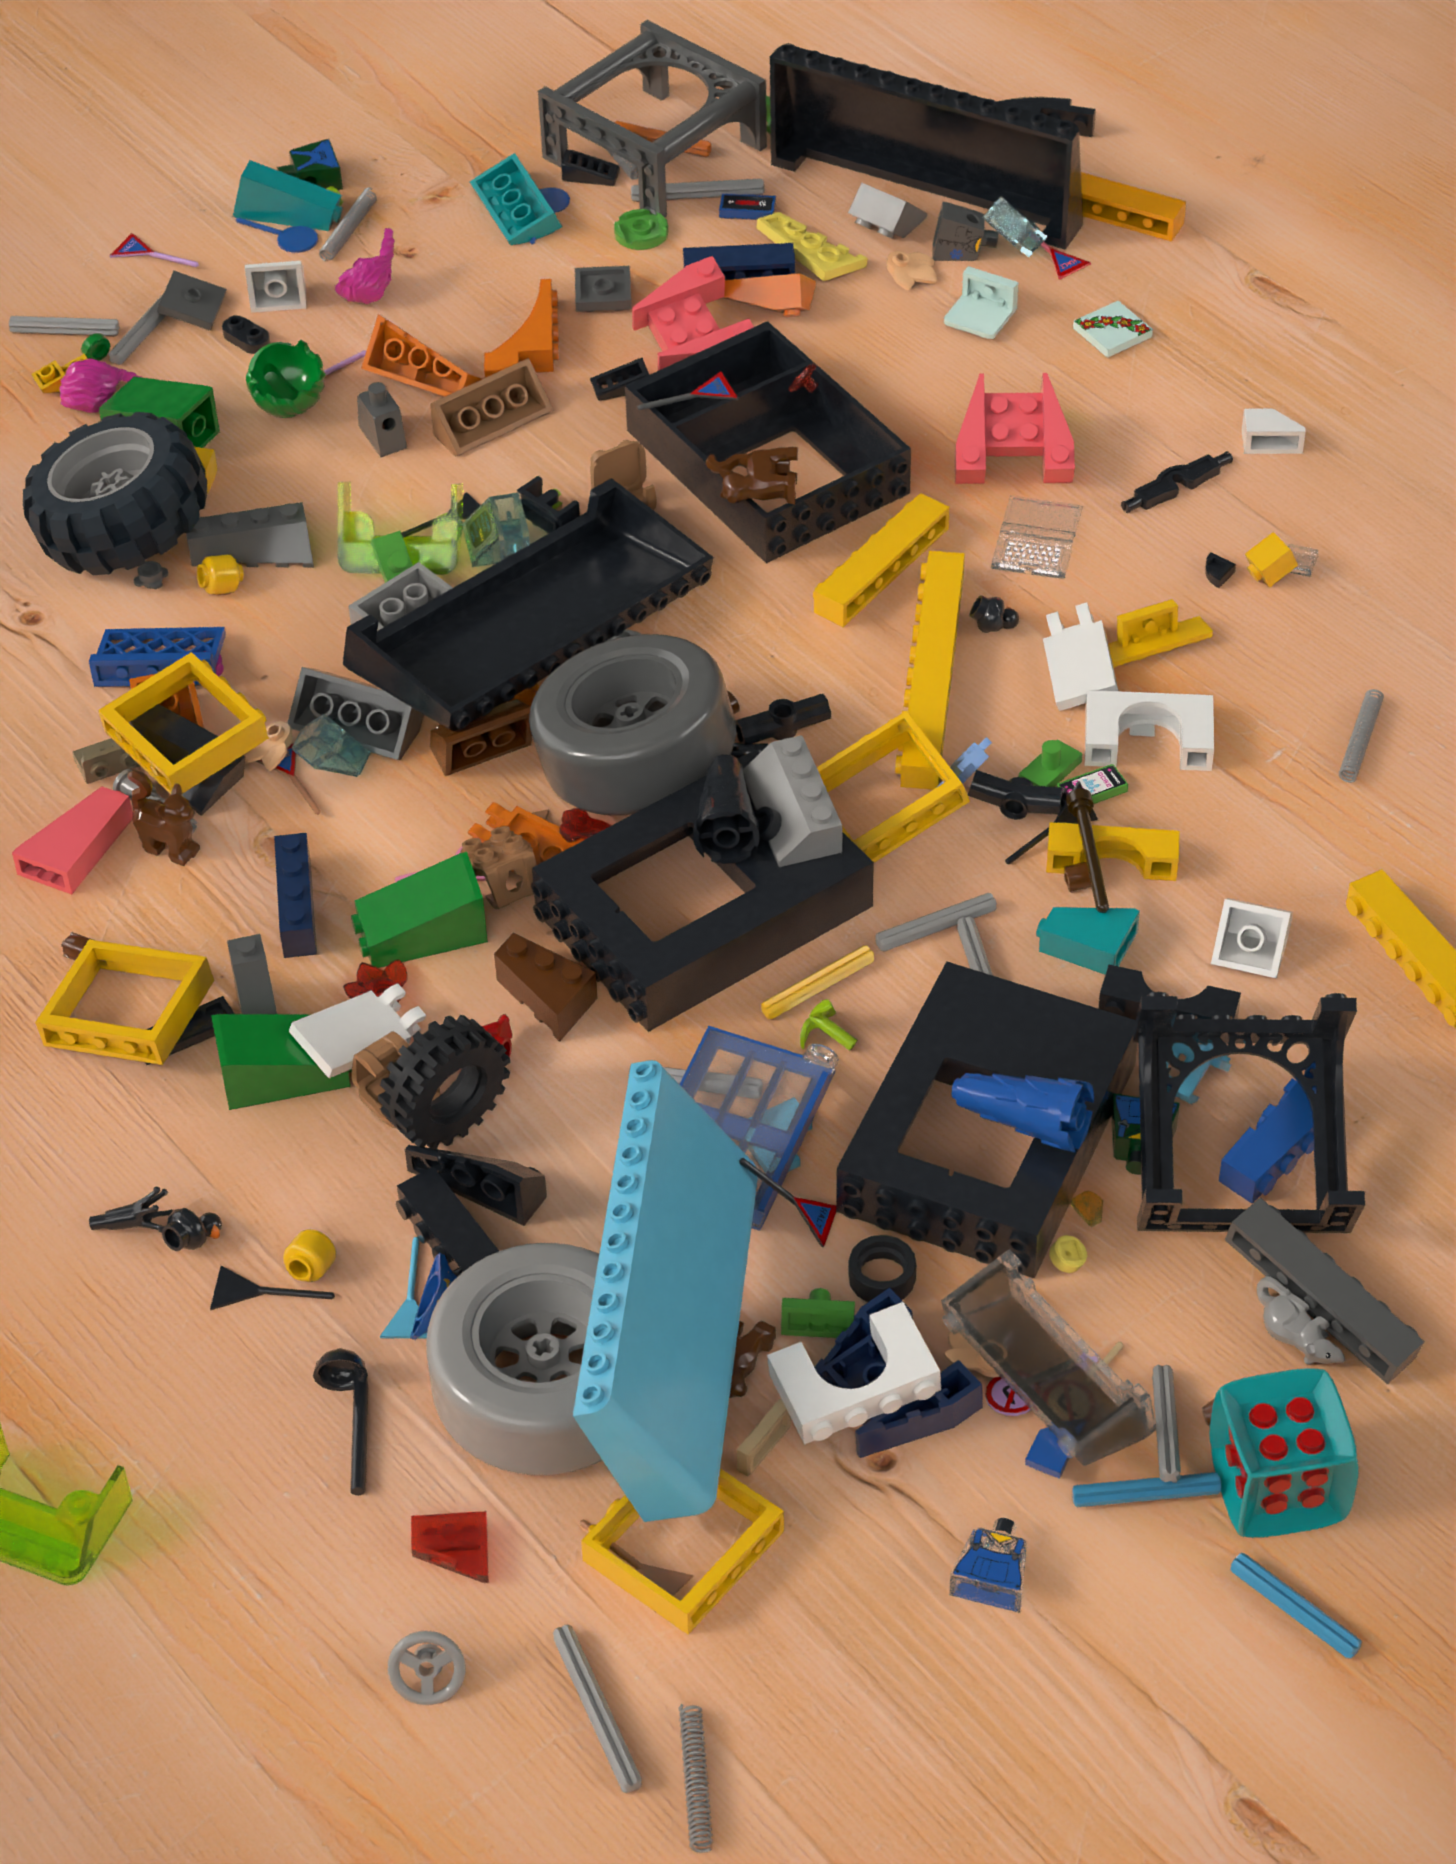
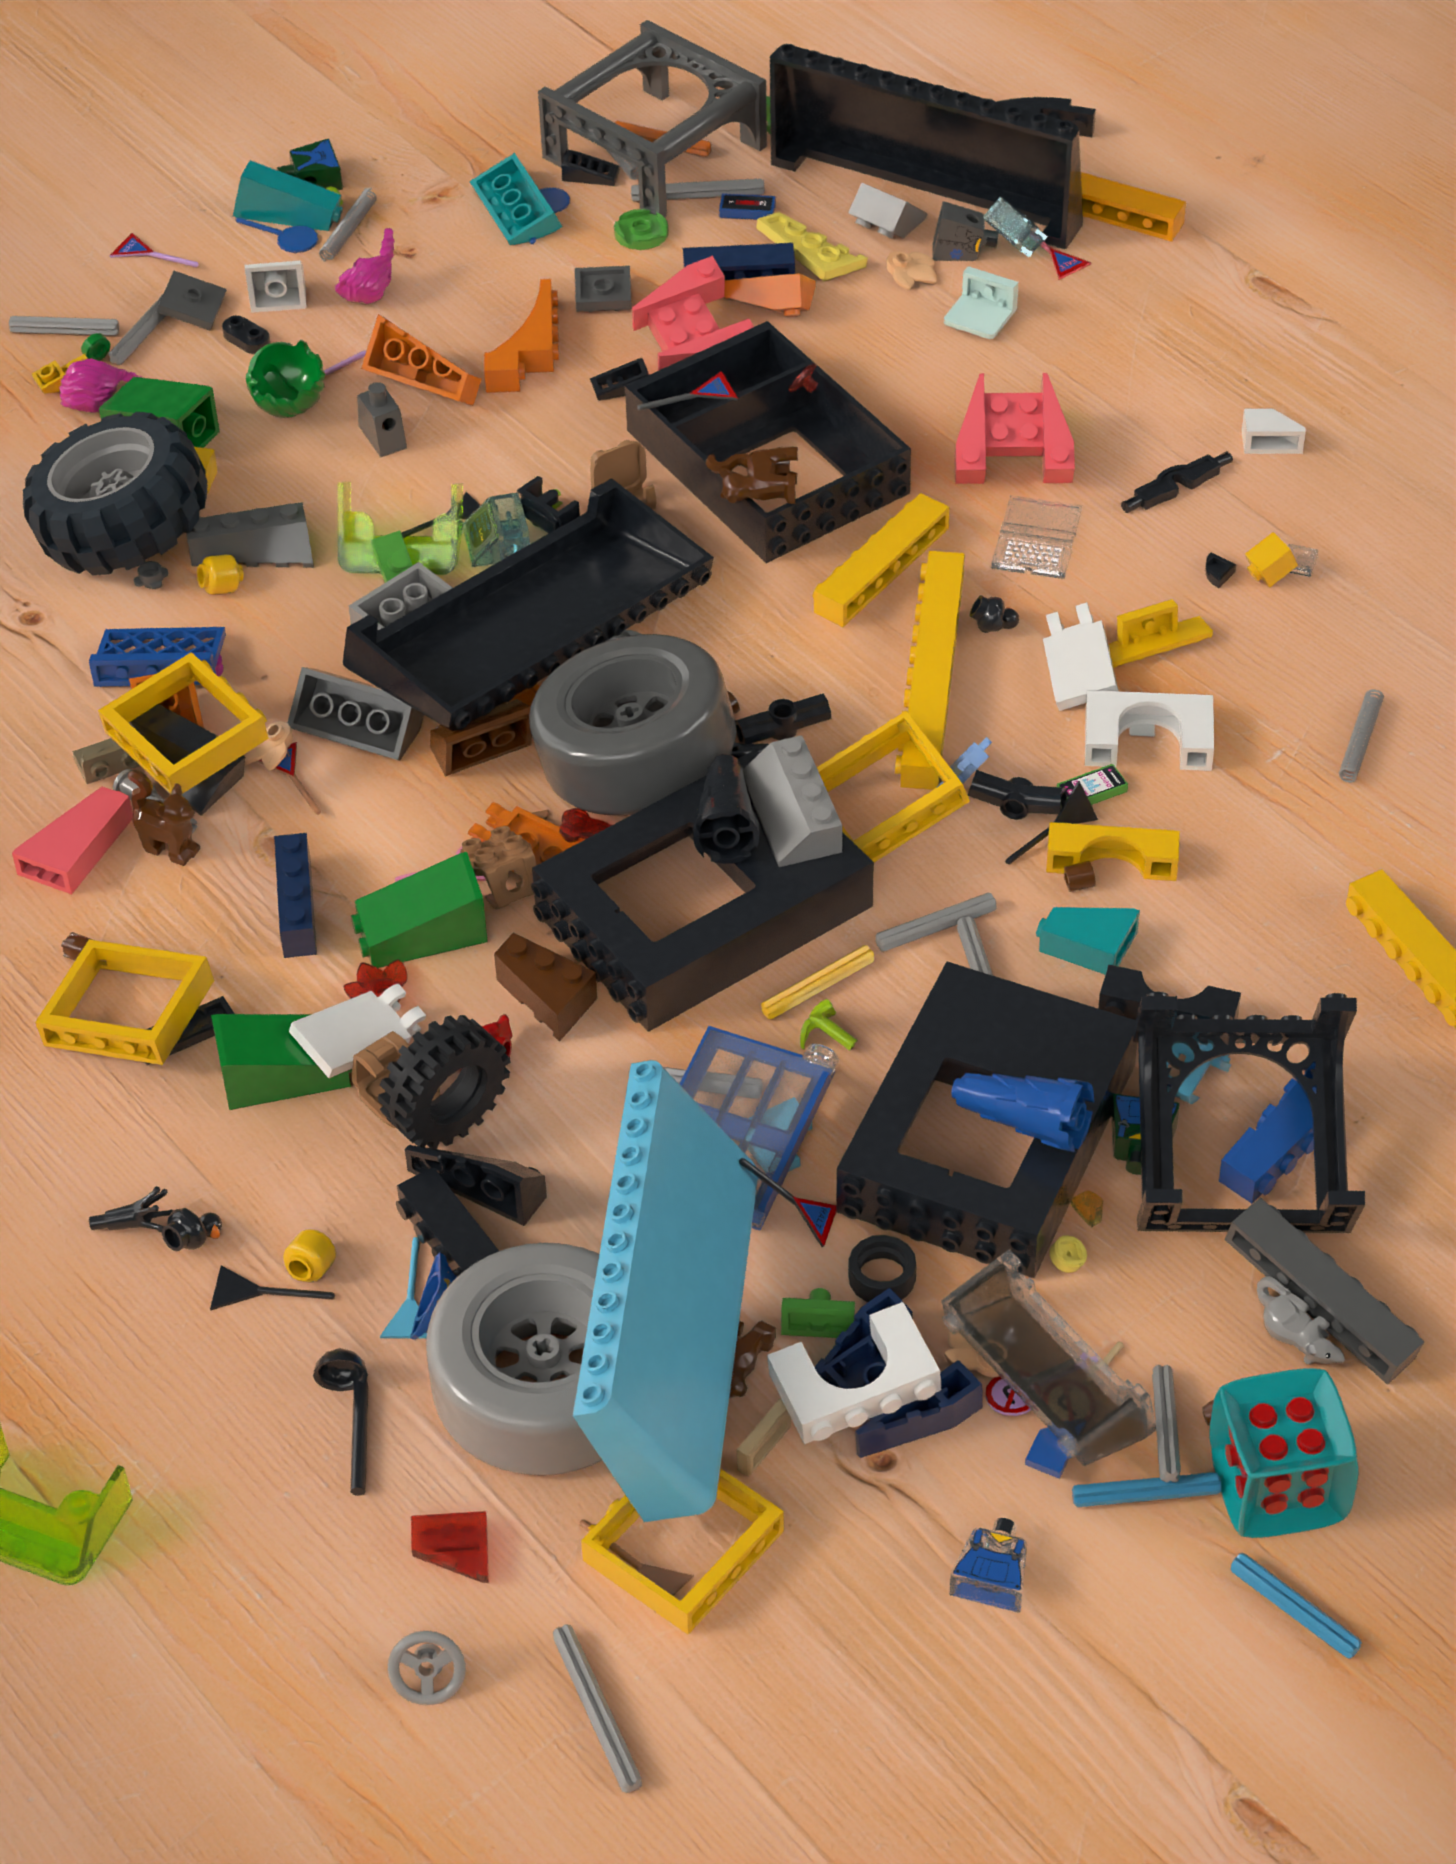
(251, 975): dark grey slope -> none
(330, 747): clear light blue slope -> none
(489, 408): medium nougat slope -> none
(691, 1821): light grey piece -> none
(769, 822): black tile -> none
(1052, 764): bright green tile -> none
(1080, 805): dark brown piece -> none
(1112, 329): light aqua tile -> none
(1251, 937): white slope -> none

